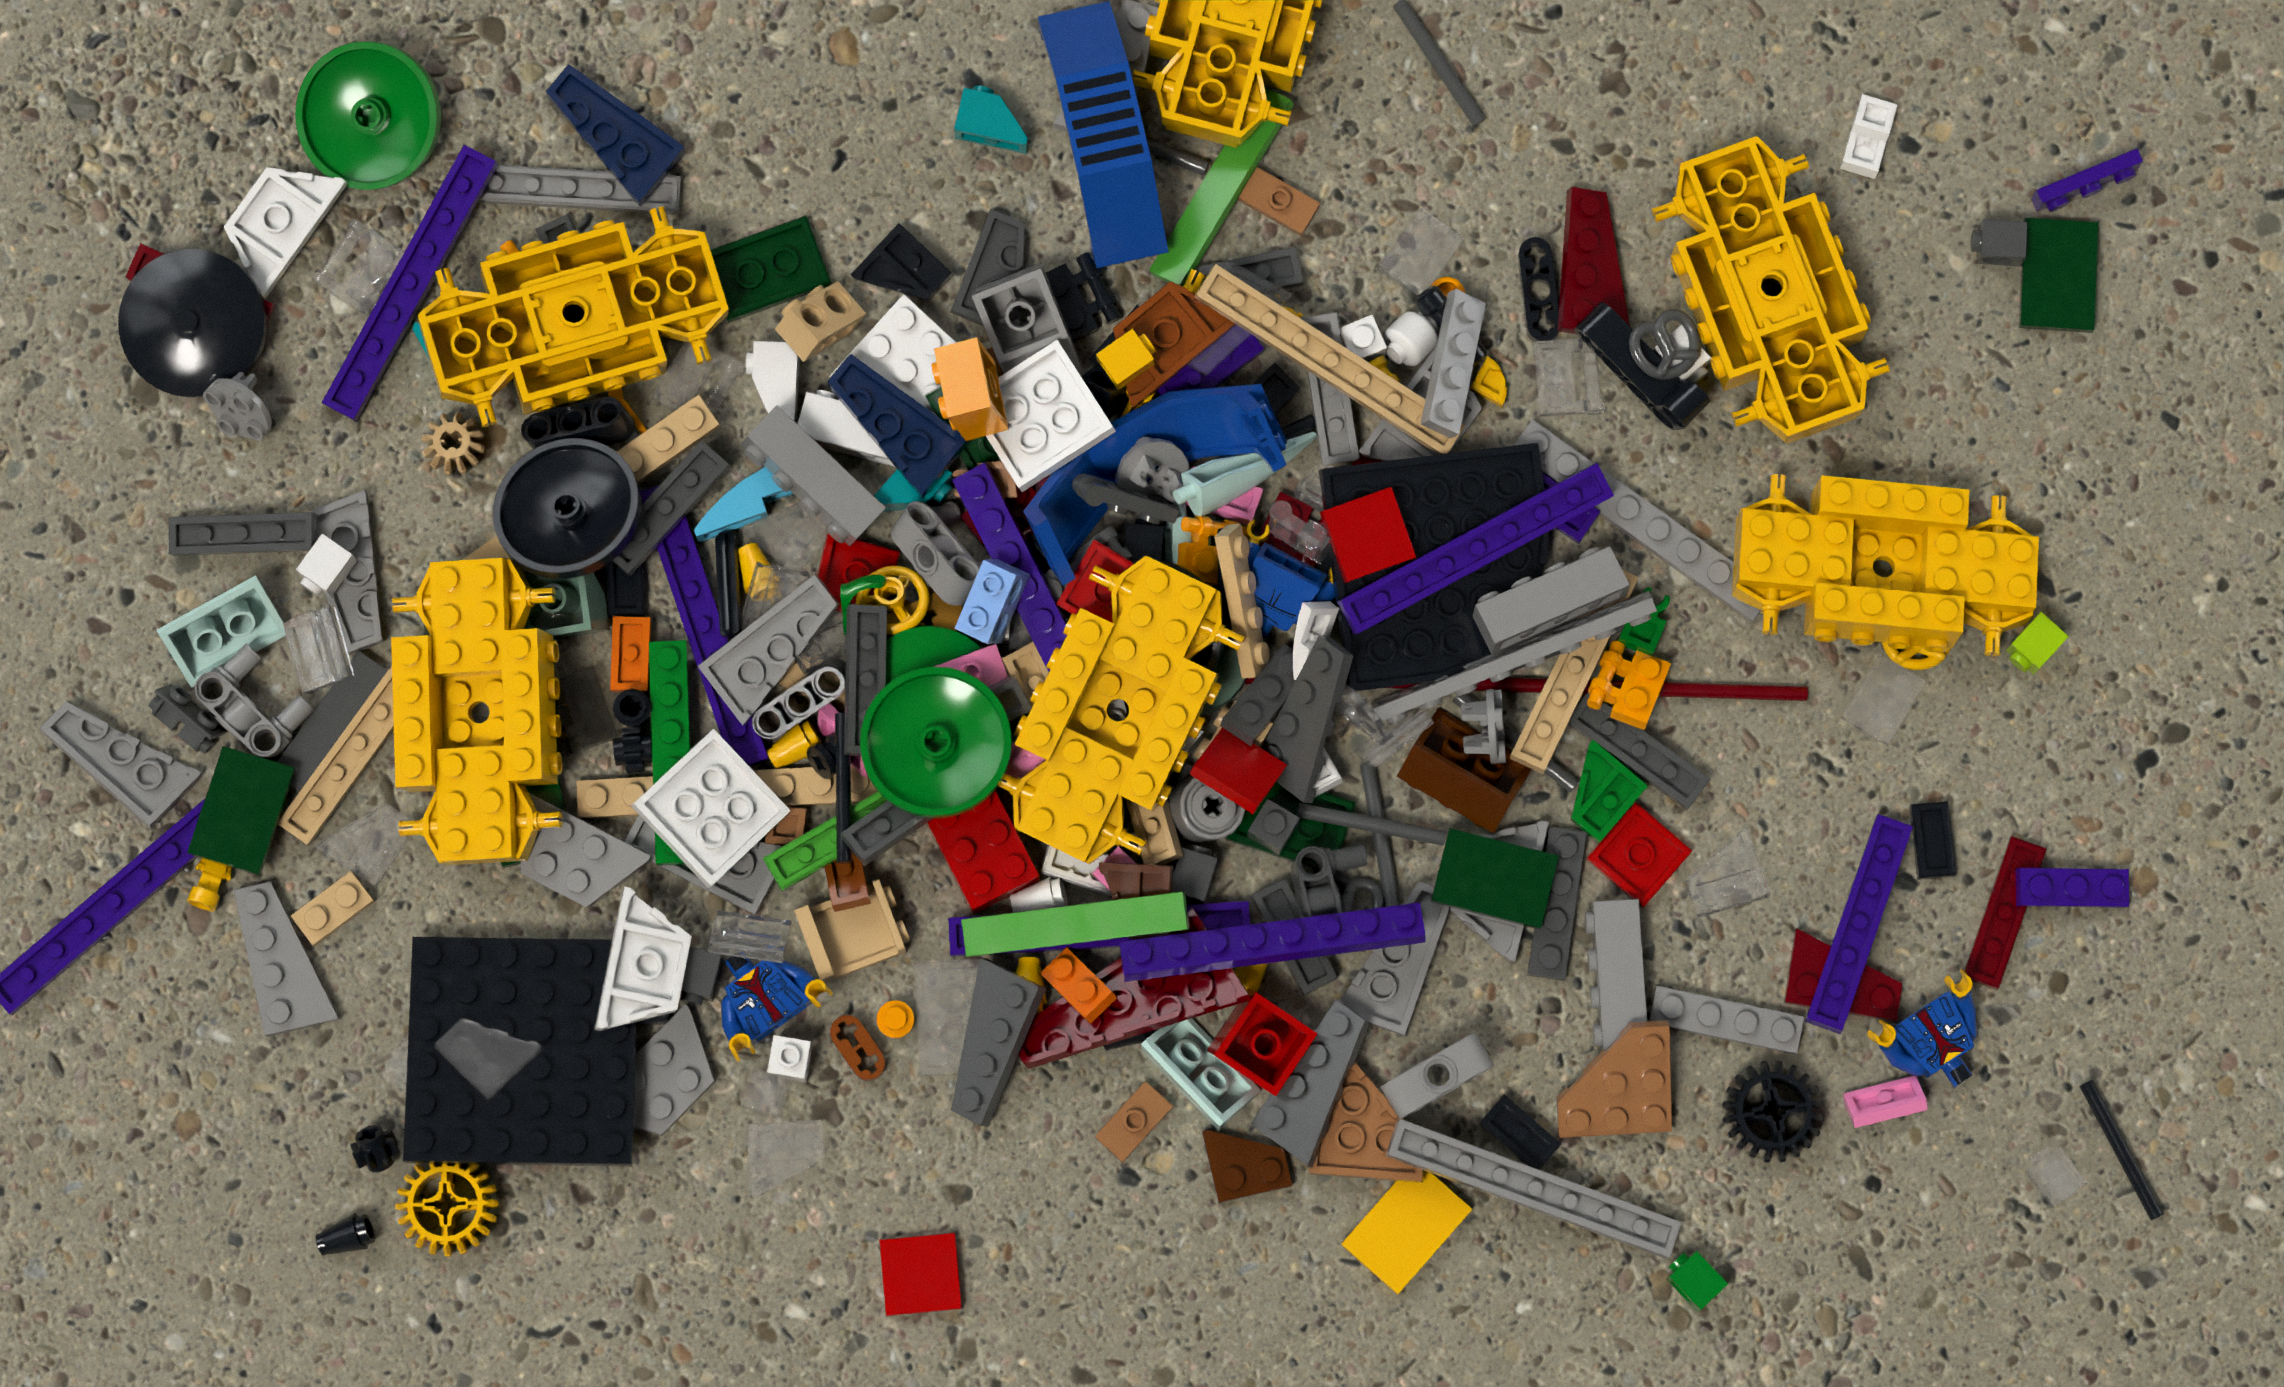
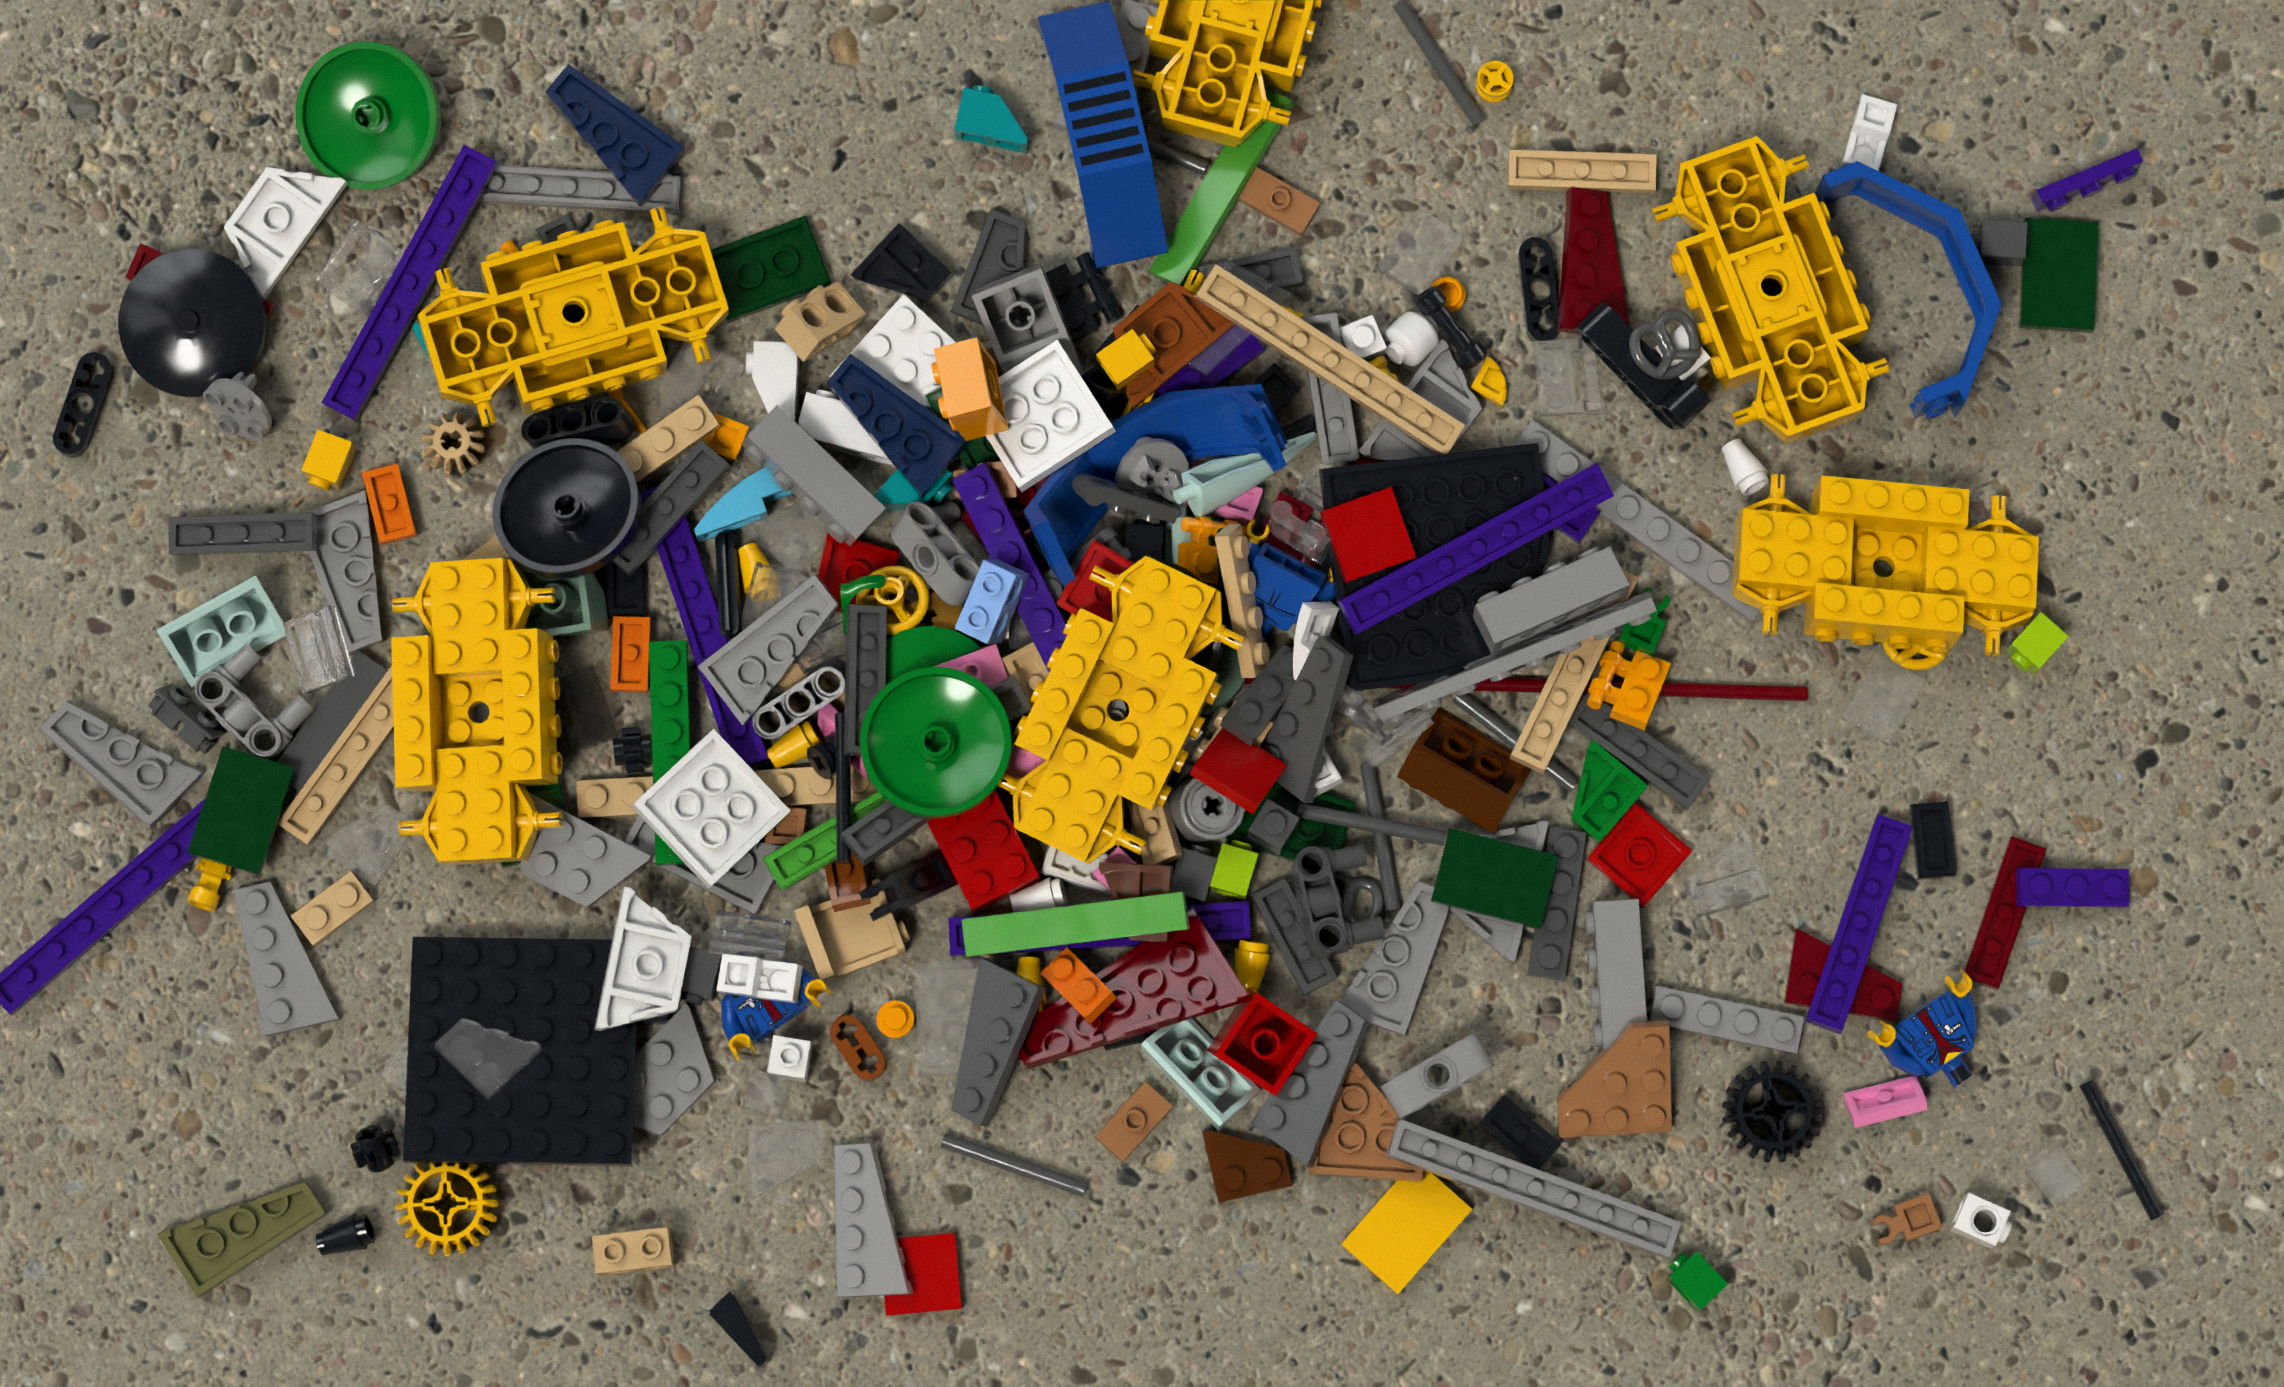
(100, 382): none -> black beam
(231, 1240): none -> olive wing
(325, 566): white brick -> none
(328, 461): none -> yellow brick
(389, 504): none -> orange plate
(628, 700): black cone -> none
(633, 1251): none -> tan brick
(728, 438): none -> light orange plate
(735, 1324): none -> black slope
(759, 978): none -> white slope
(866, 1240): none -> light grey wing
(911, 885): none -> black hinge
(1014, 1164): none -> dark grey bar
(1234, 870): none -> lime brick
(1272, 942): dark purple plate -> none
(1453, 363): light grey plate -> none
(1489, 714): light grey plate -> none
(1498, 75): none -> yellow wheel
(1583, 170): none -> tan plate
(1745, 469): none -> white cone
(1912, 1218): none -> medium nougat plate
(1951, 230): none -> blue panel
(1964, 1221): none -> white brick

